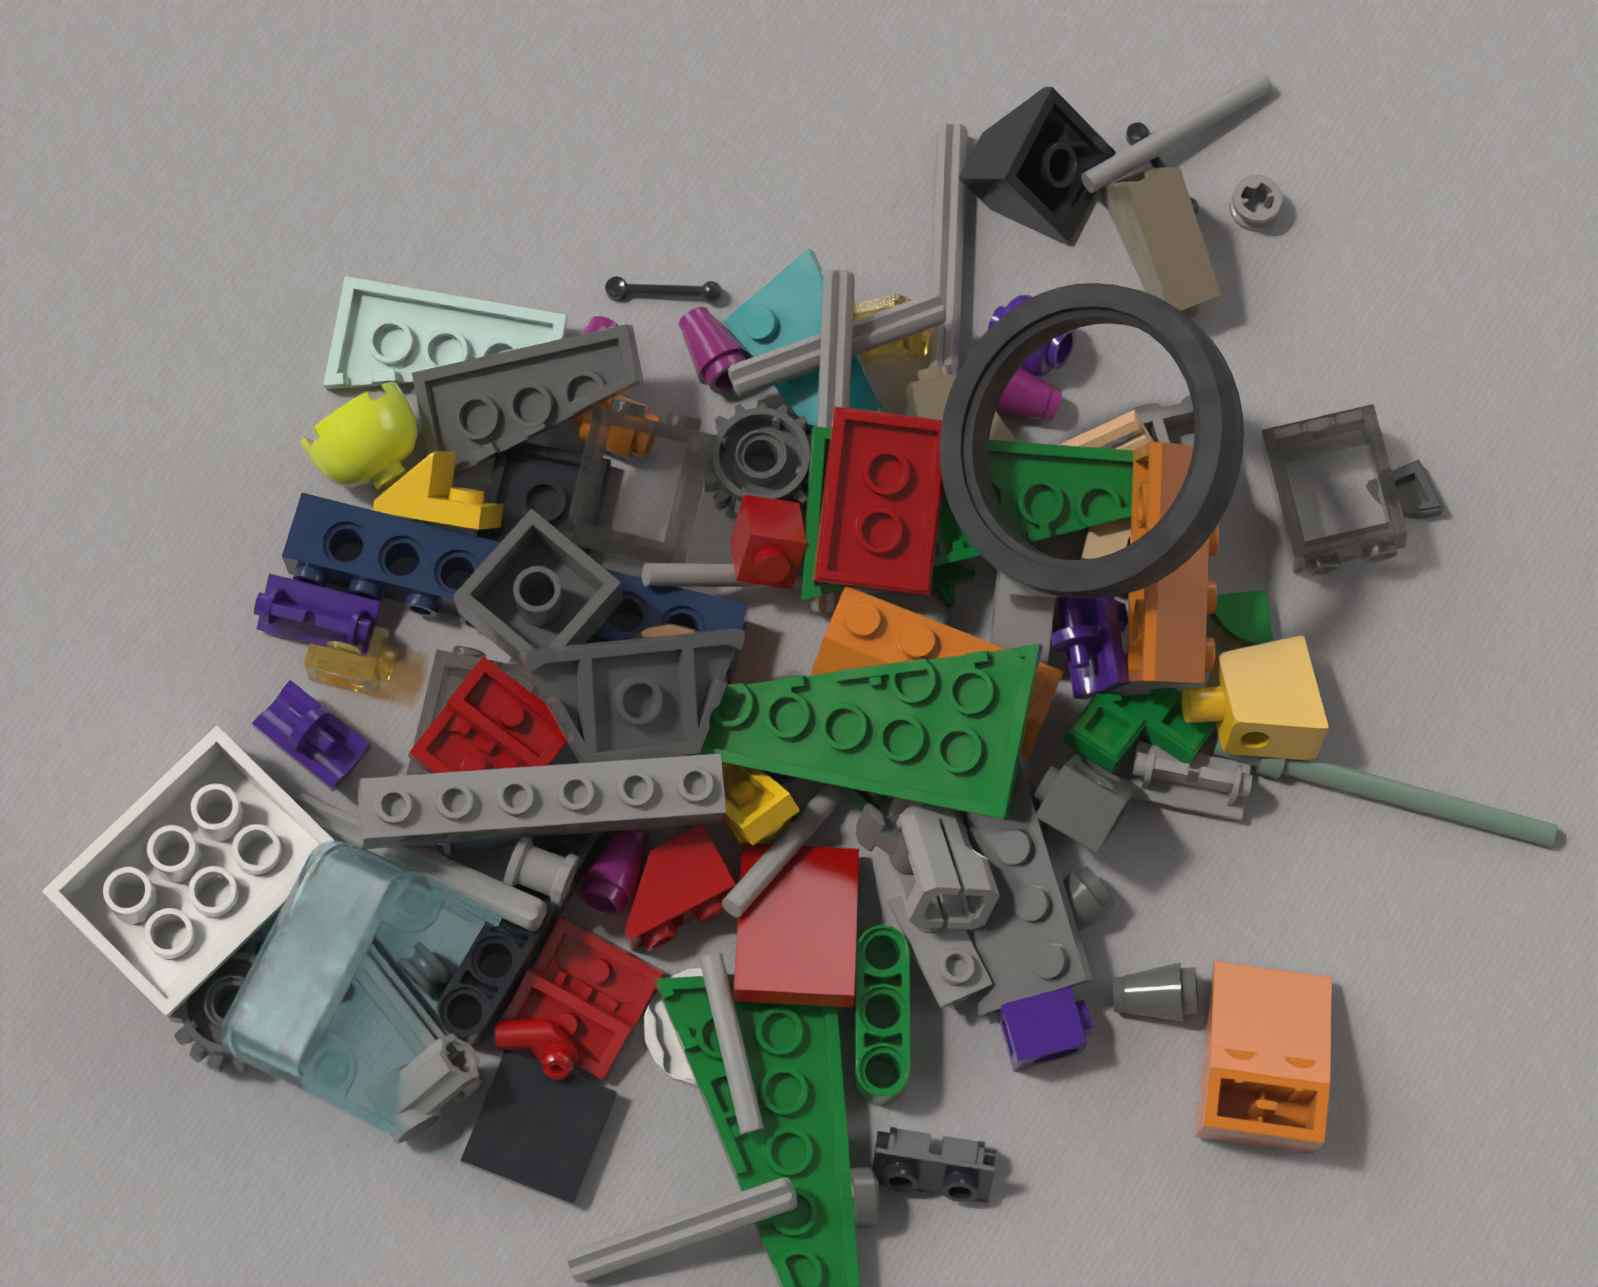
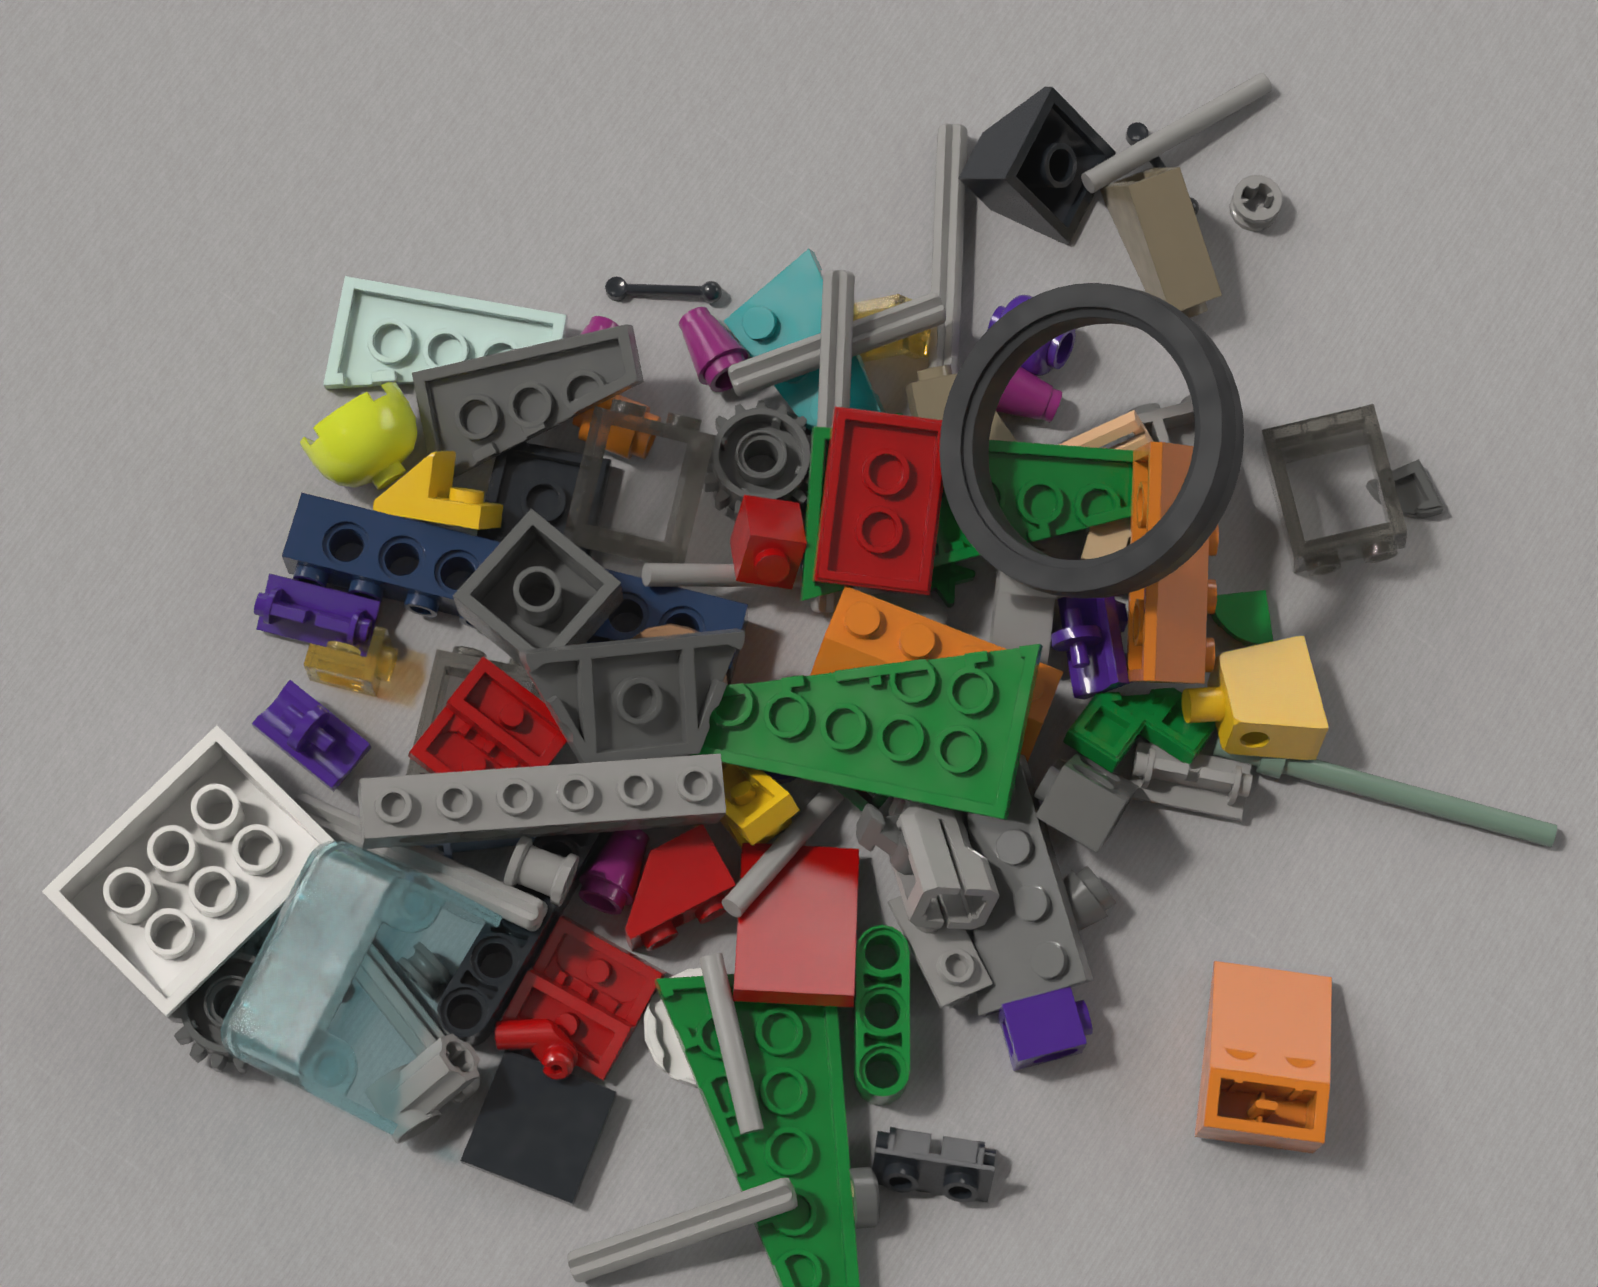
(1157, 992): dark grey cone -> none

